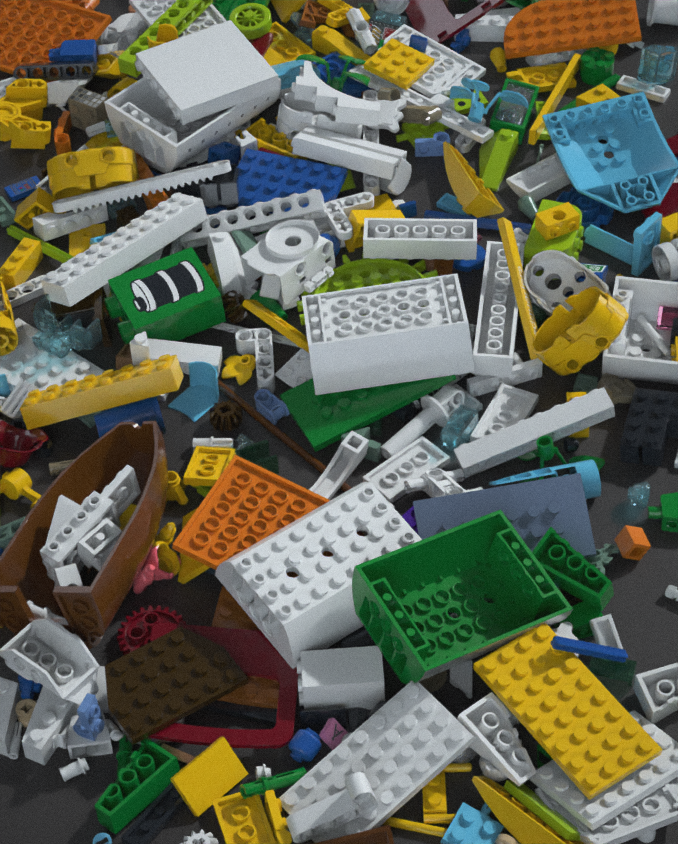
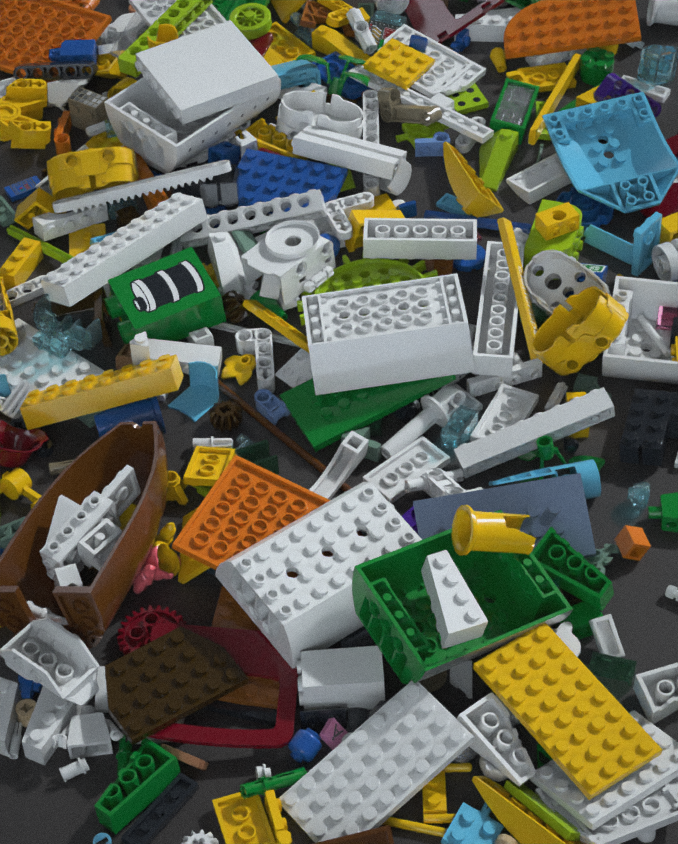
(90, 719): medium blue plate -> none
(201, 336): none -> white brick
(209, 776): yellow tile -> none
(326, 99): white arch -> none
(333, 810): white beam -> none
(390, 114): white tile -> none
(452, 602): none -> white wedge
(477, 108): medium azure plant -> none
(489, 532): none -> yellow piece
(527, 206): sand green cone -> none
(557, 395): none -> white axle
(588, 649): blue axle -> none
(609, 89): none -> dark purple beam
(617, 389): dark tan plate -> none

